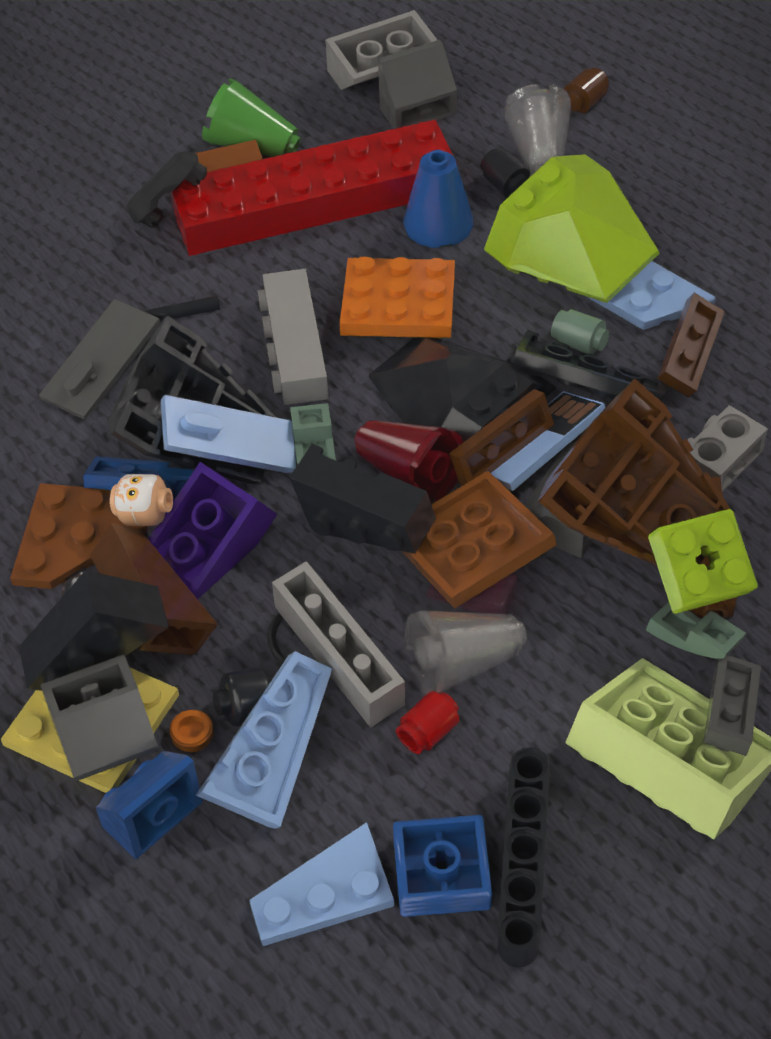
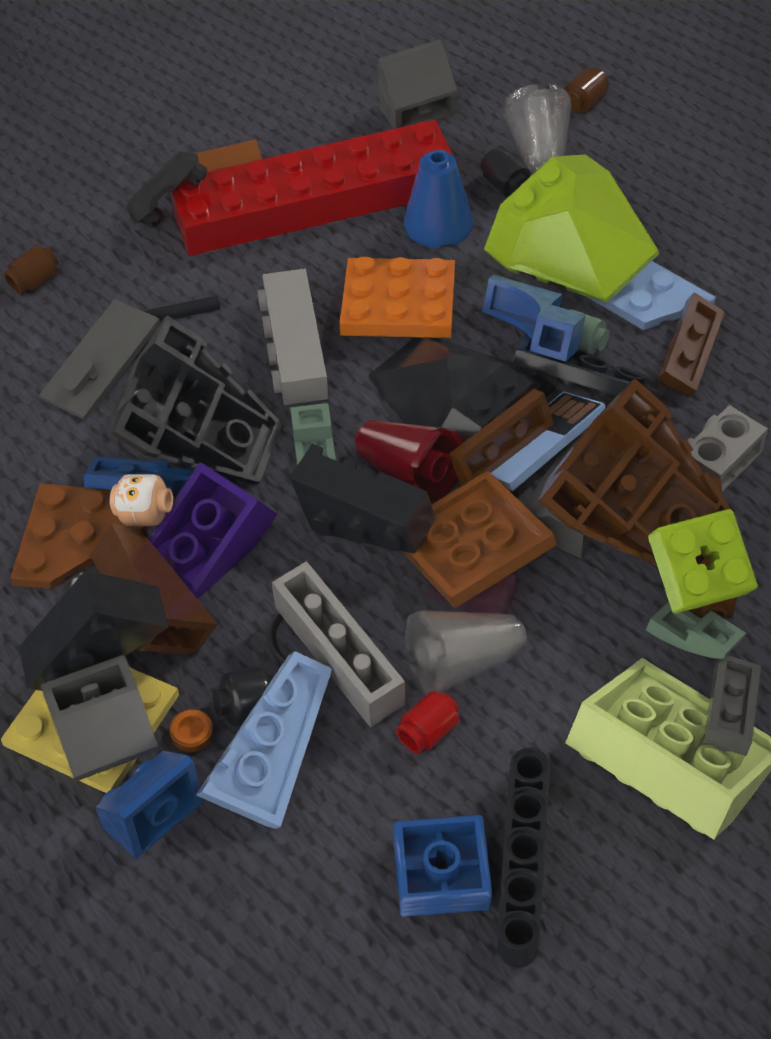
(31, 269): none -> reddish brown brick
(227, 434): light blue piece -> none
(244, 117): bright green cone -> none
(324, 891): light blue wing -> none
(355, 54): light grey slope -> none
(537, 313): none -> blue arch

